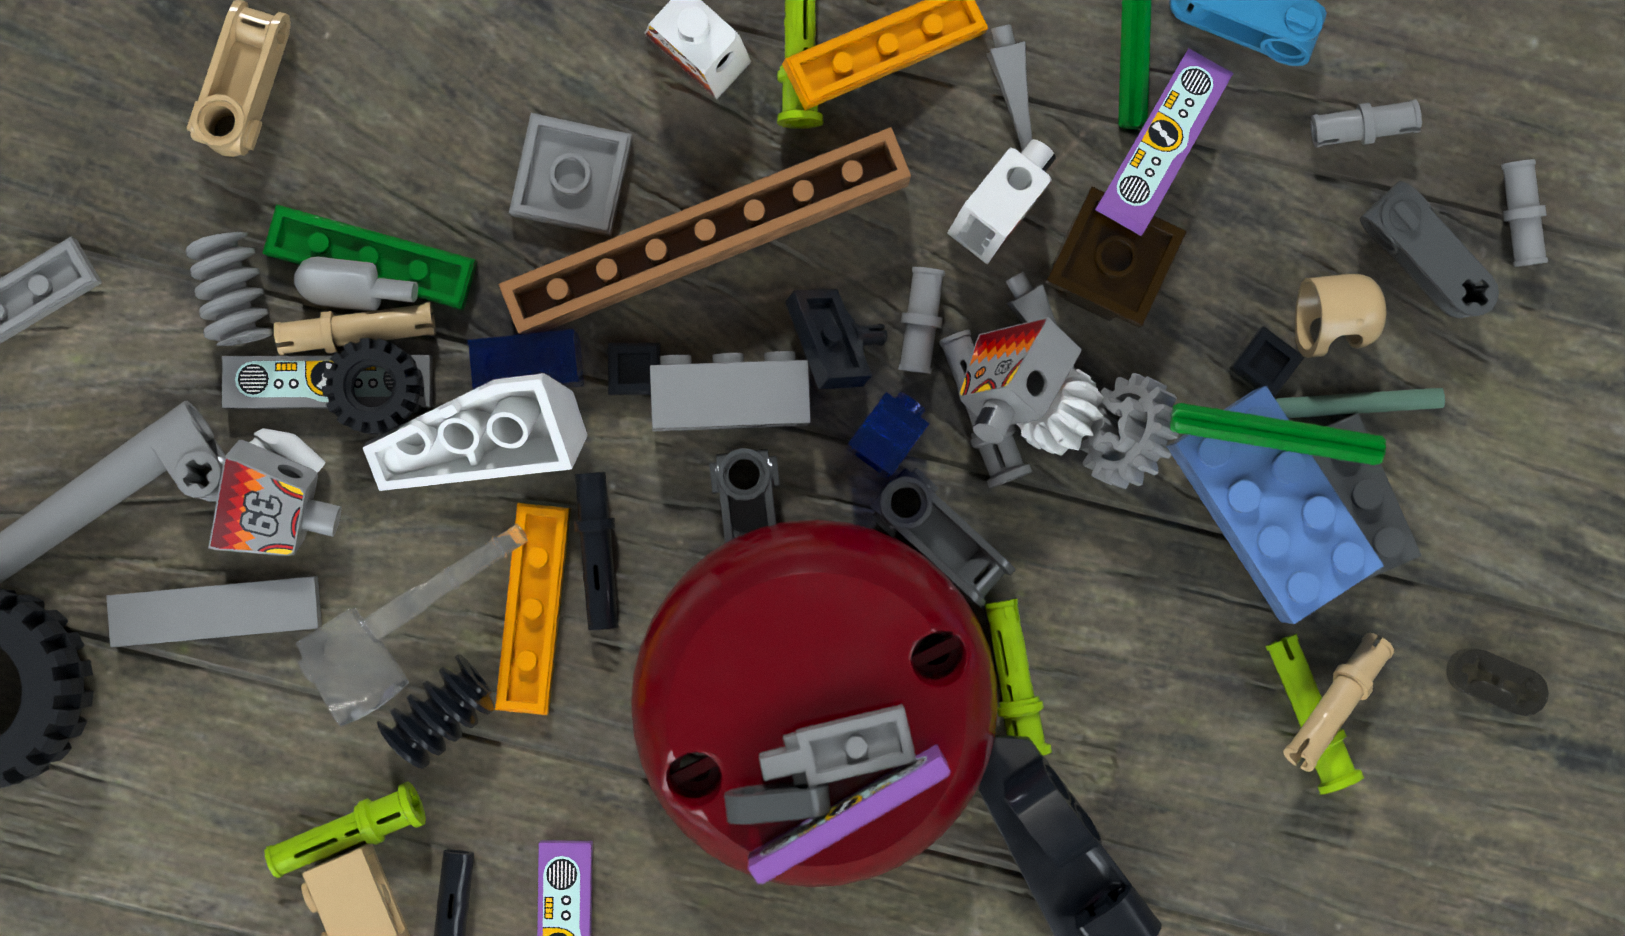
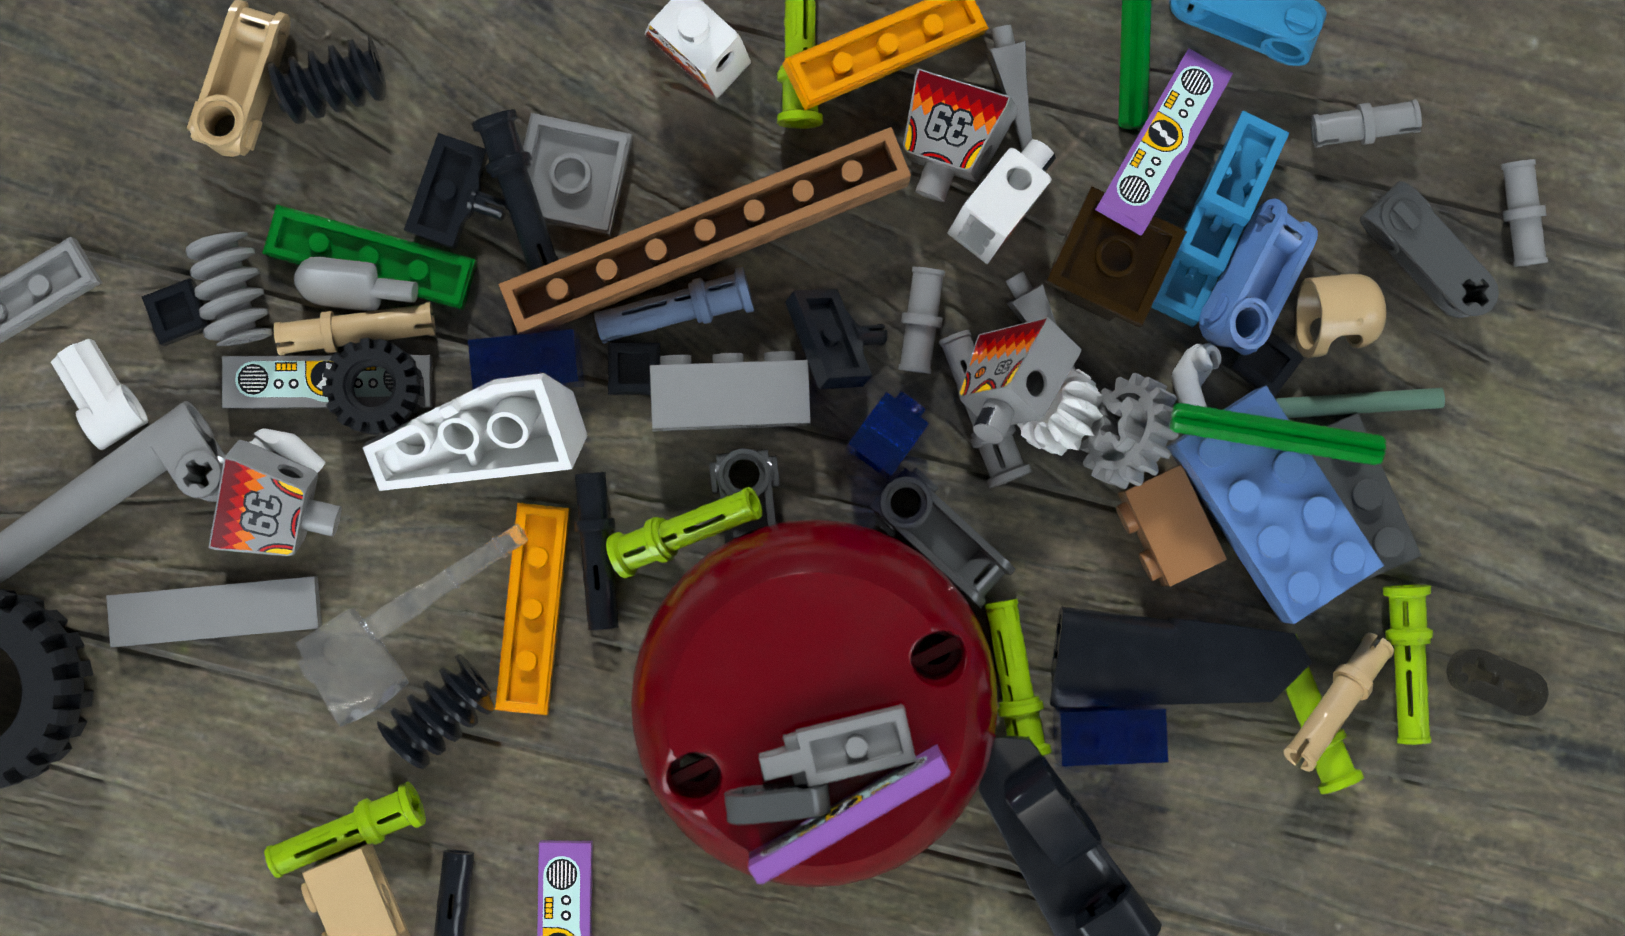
(105, 406): none -> white piece
(175, 312): none -> black tile
(329, 81): none -> black piece
(451, 192): none -> black plate
(510, 165): none -> black pin
(665, 537): none -> lime pin
(698, 302): none -> sand blue pin
(953, 130): none -> torso
(1110, 735): none -> clear blue brick
(1167, 662): none -> black panel
(1170, 527): none -> medium nougat brick
(1193, 371): none -> white arm
(1220, 216): none -> dark azure slope
(1257, 279): none -> medium blue piece
(1412, 727): none -> lime pin

